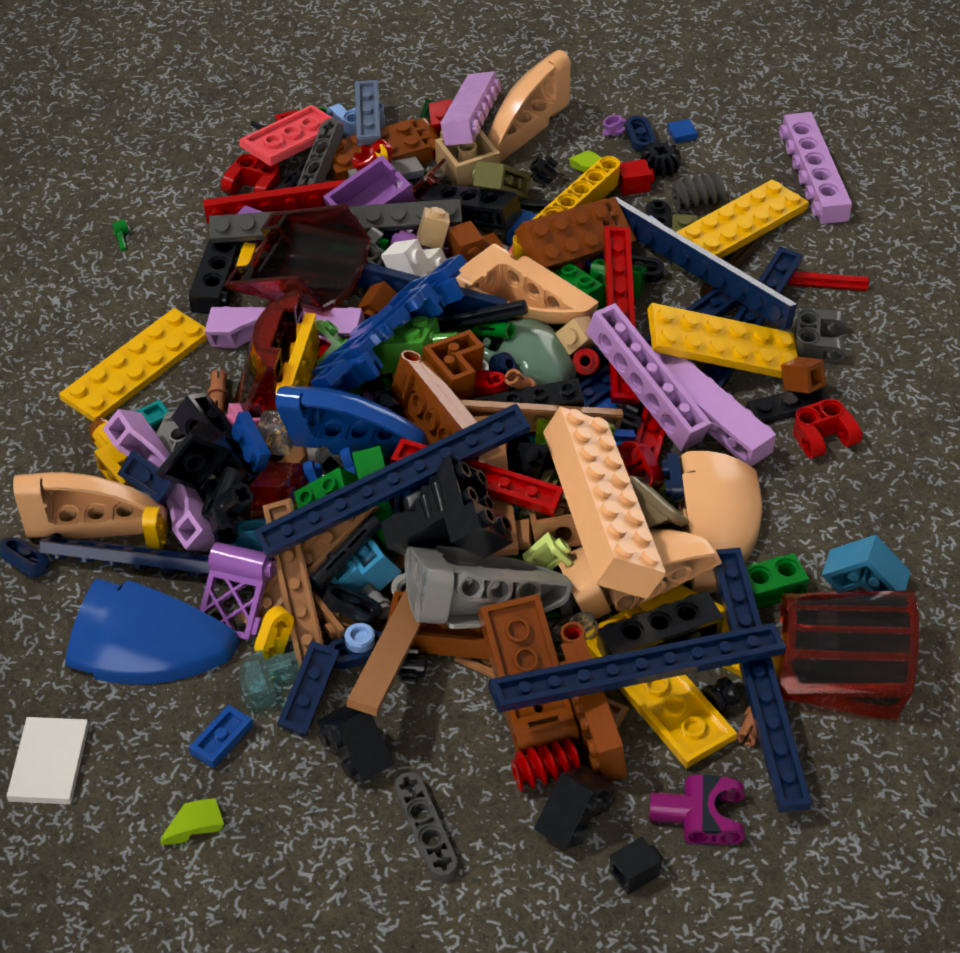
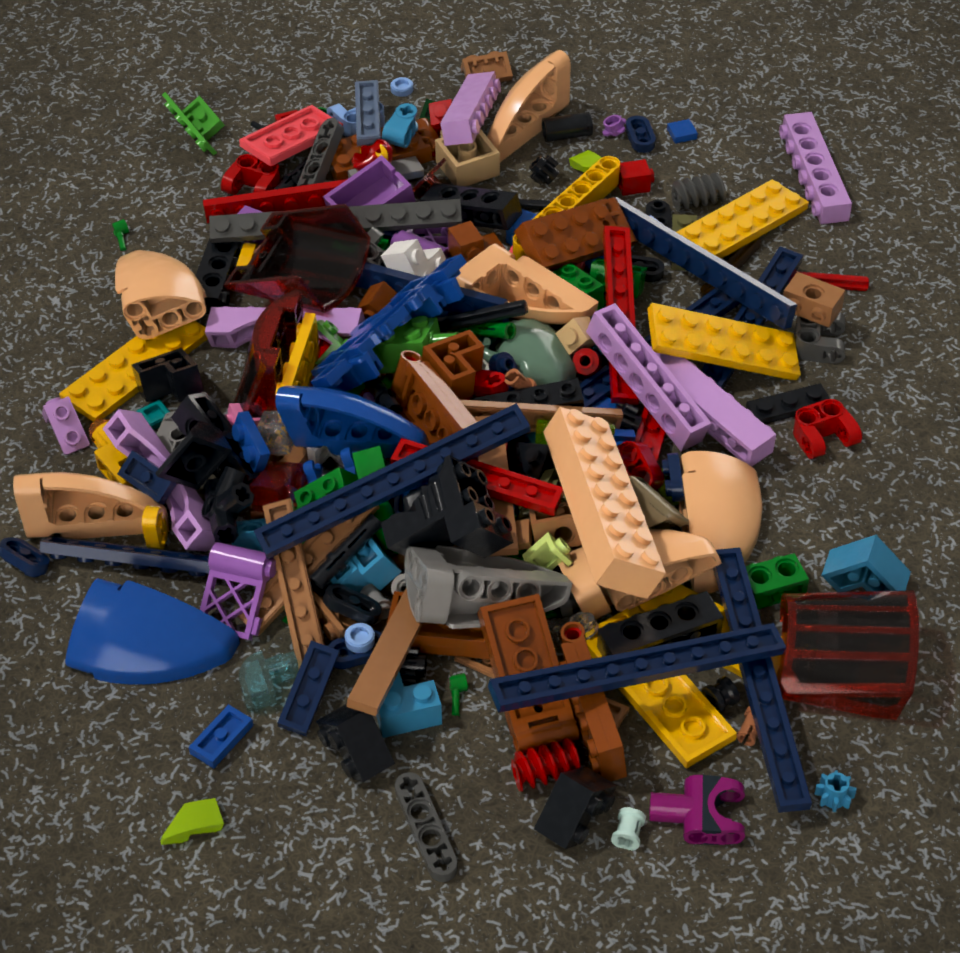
(48, 760): white tile -> none
(65, 424): none -> lavender bracket
(158, 291): none -> light nougat panel
(167, 374): none -> black brick
(200, 121): none -> bright green bracket
(218, 390): nougat pin -> none
(274, 632): yellow beam -> none
(401, 87): none -> light blue tile
(401, 126): none -> dark azure piece
(409, 708): none -> dark azure brick
(433, 227): tan brick -> none
(458, 684): none -> green hand
(493, 61): none -> medium nougat bracket
(501, 177): olive brick -> none
(567, 126): none -> black pin
(628, 828): none -> light aqua bush
(635, 865): black brick -> none
(662, 158): black gear -> none
(803, 375): dark orange brick -> none
(815, 299): none -> medium nougat brick
(835, 791): none -> dark azure gear

